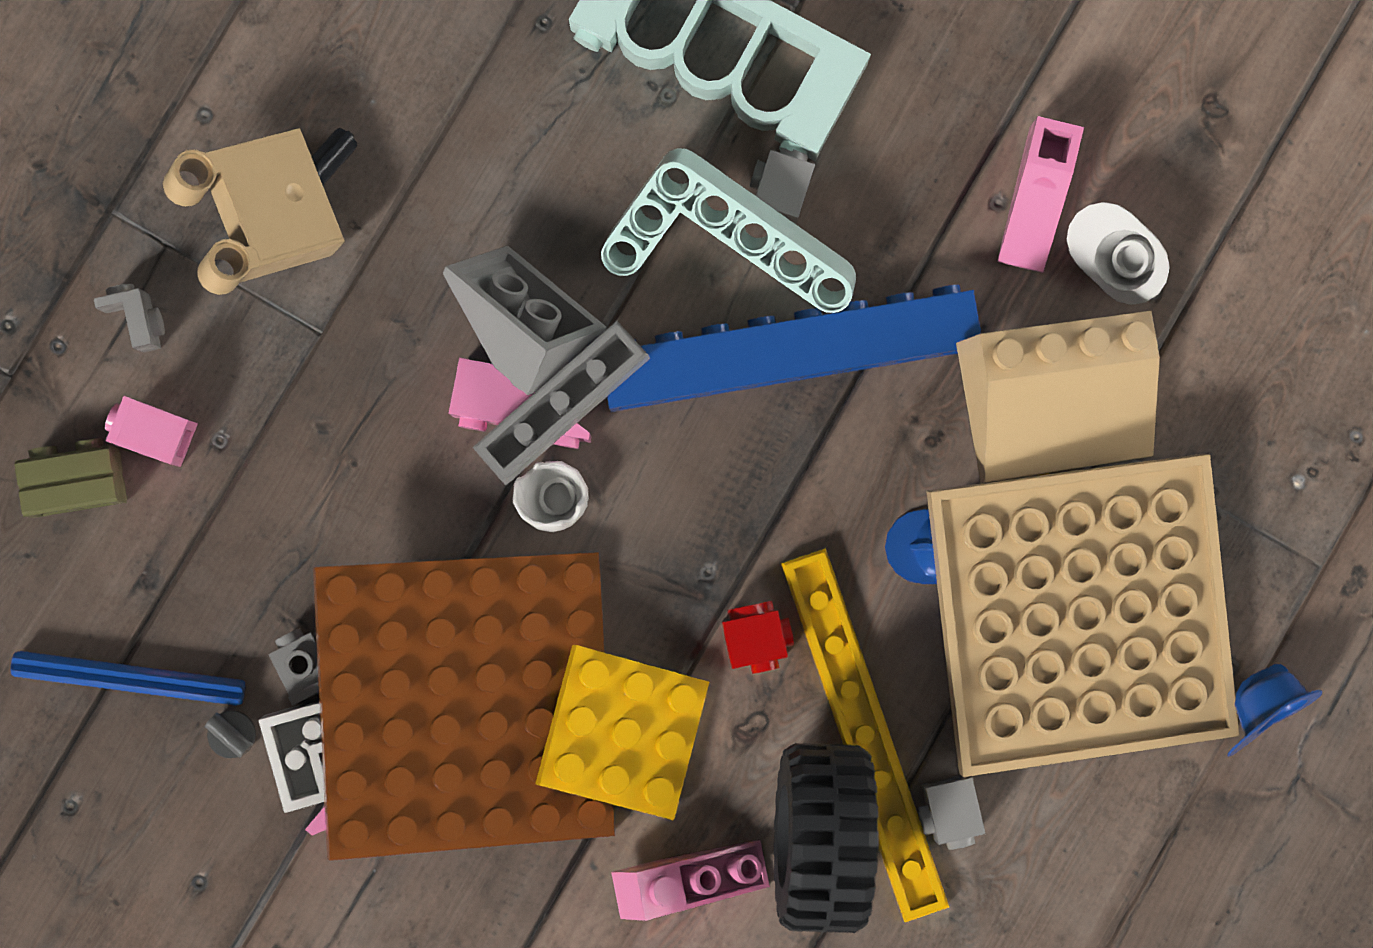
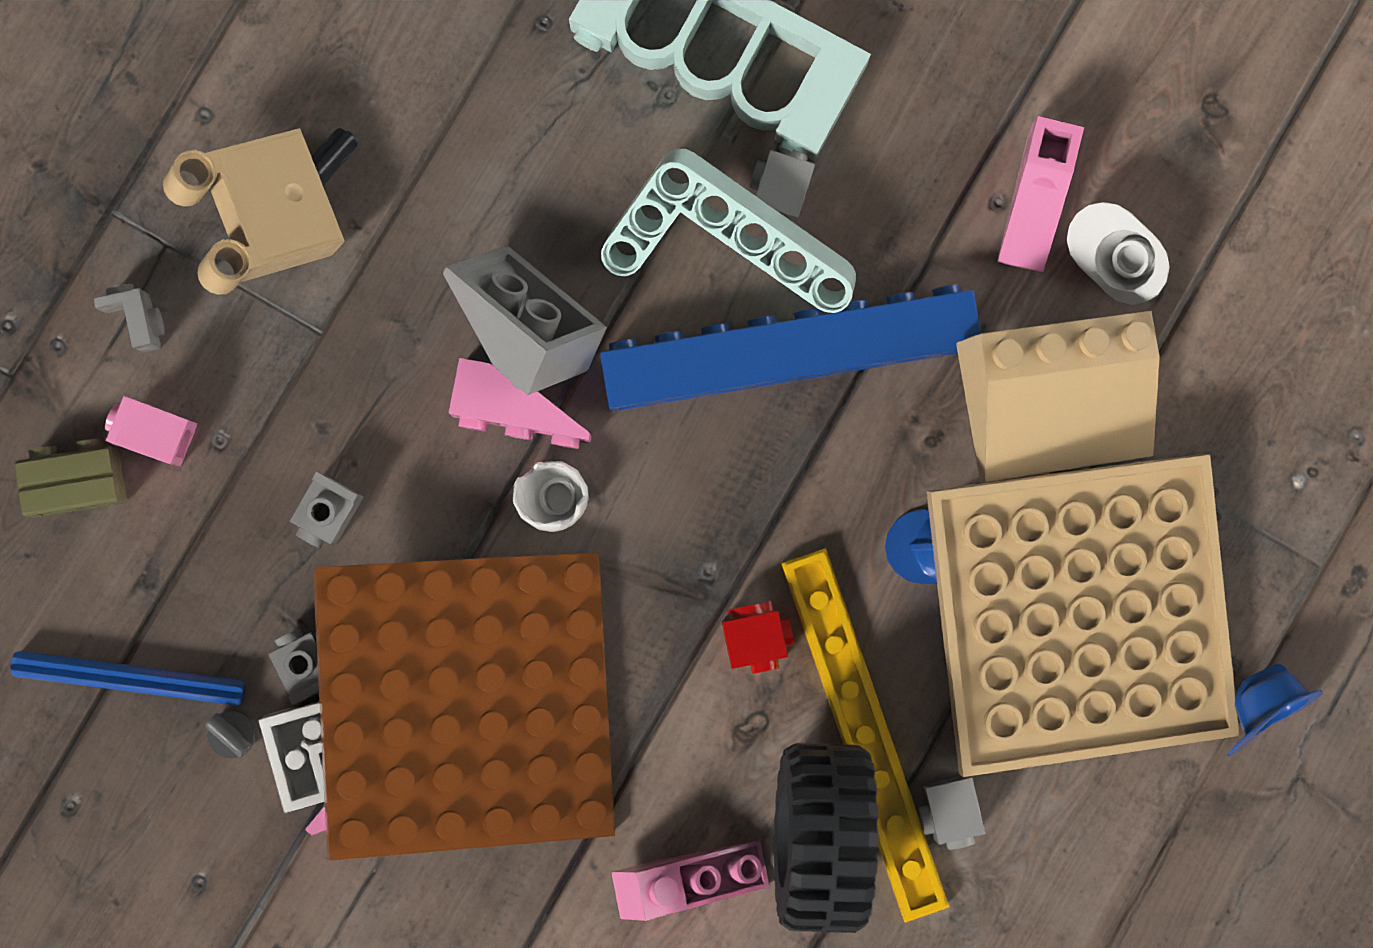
(342, 505): none -> light grey brick
(561, 402): light grey brick -> none
(622, 732): yellow plate -> none

